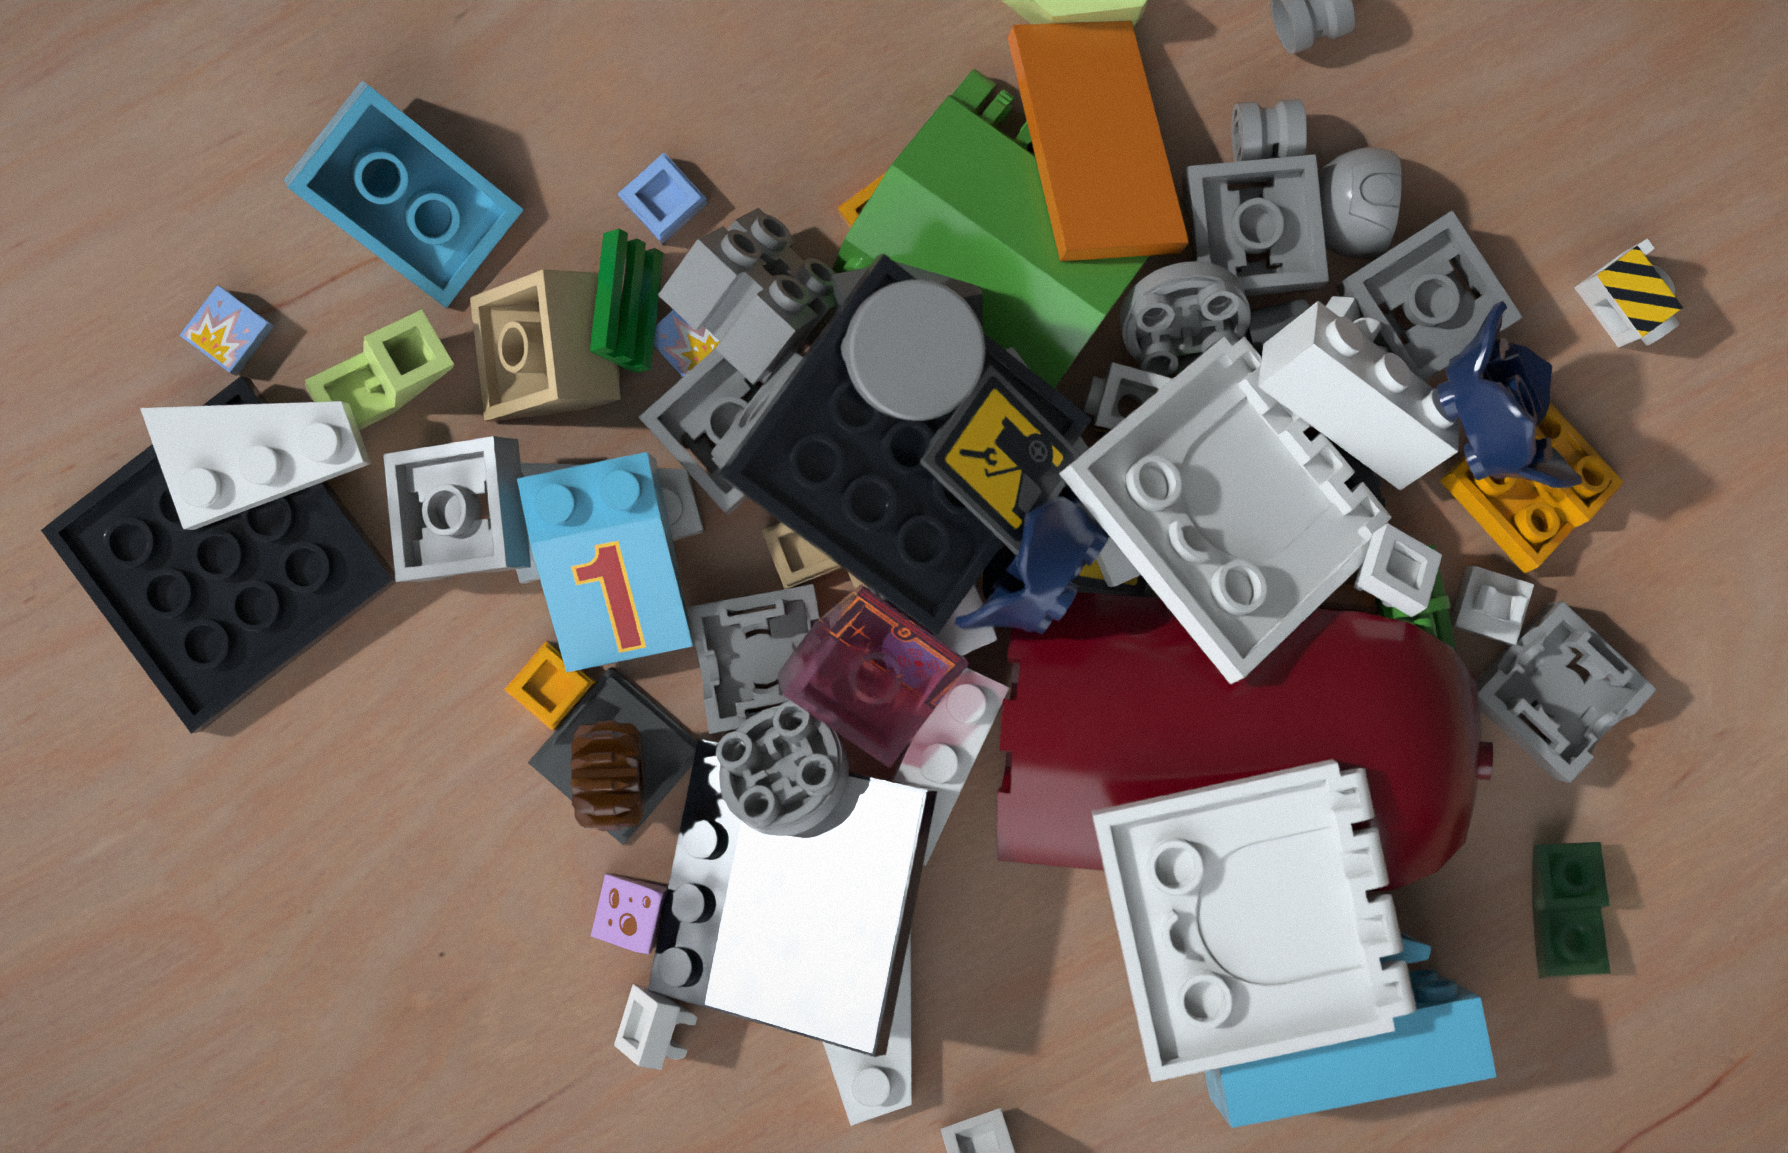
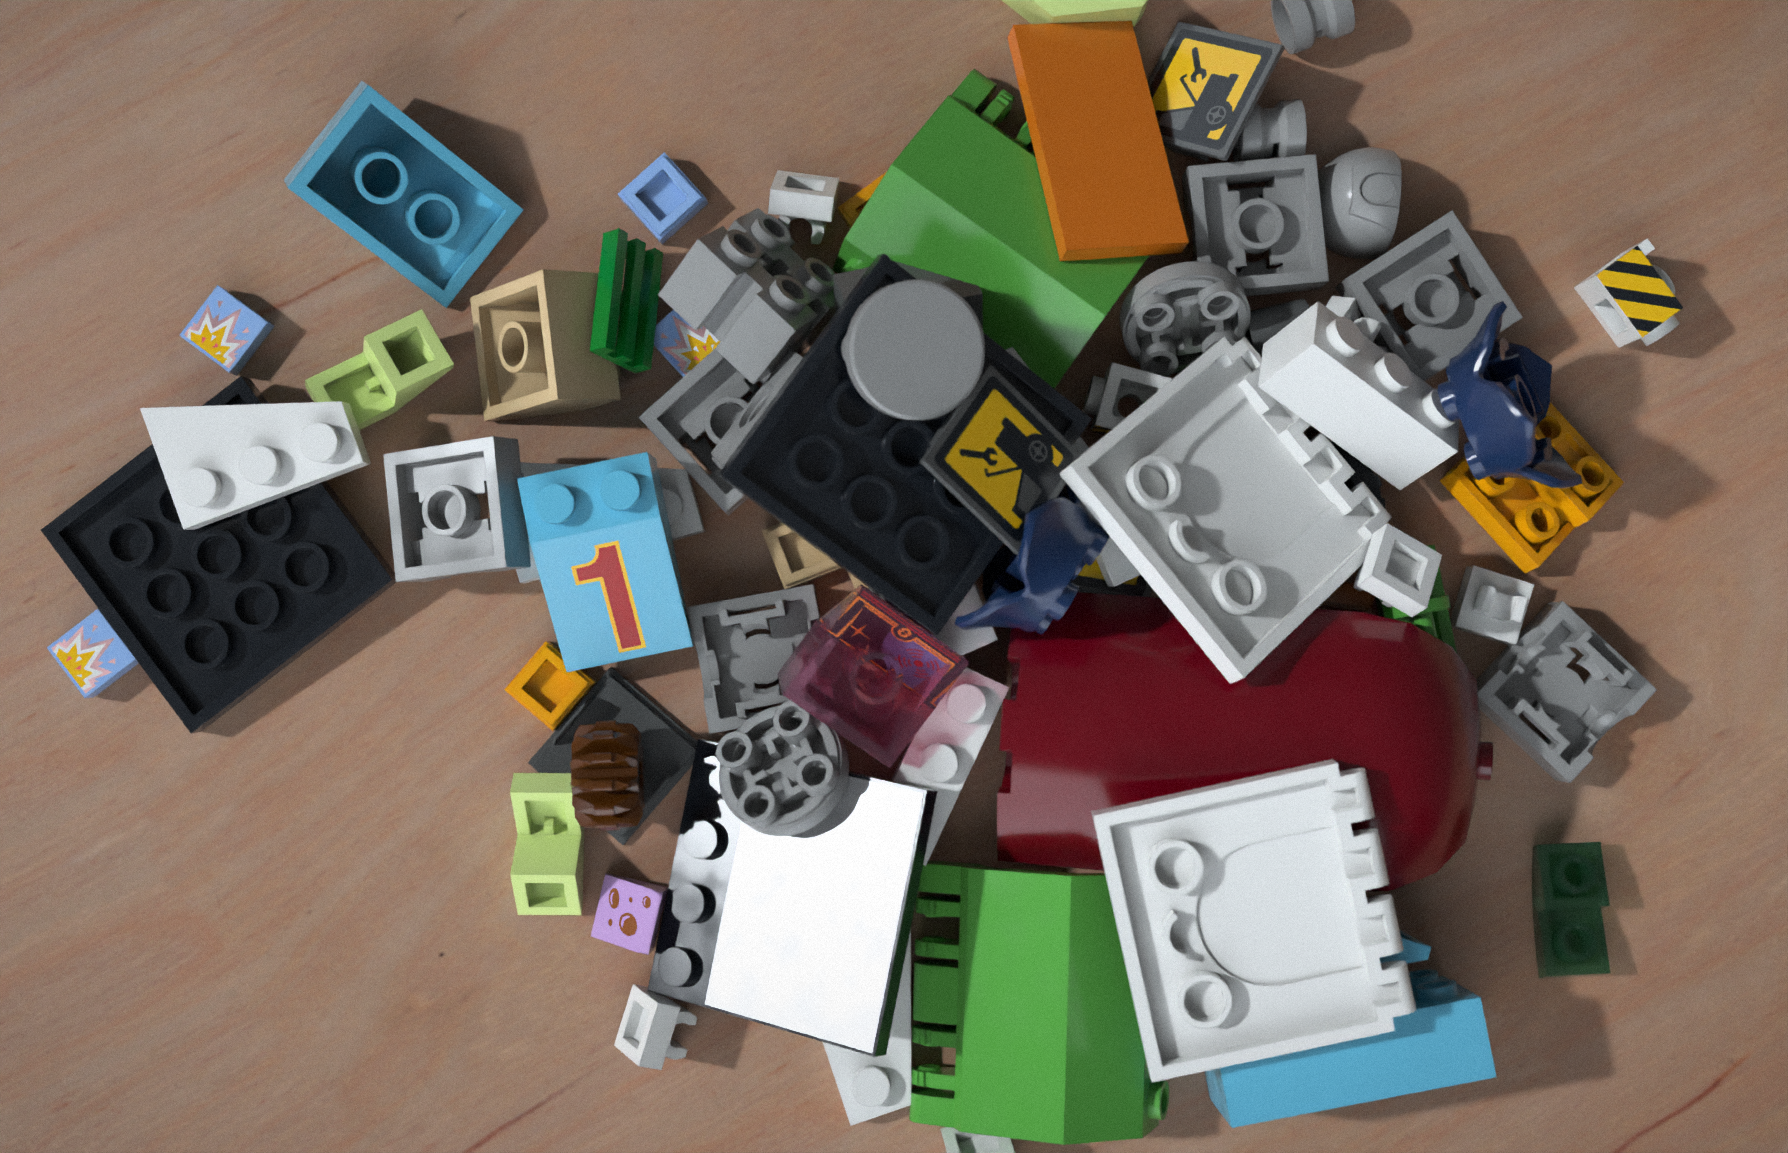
(92, 655): none -> tile
(548, 846): none -> yellowish green slope
(804, 197): none -> white tile
(1037, 1009): none -> bright green hinge
(1209, 88): none -> piece

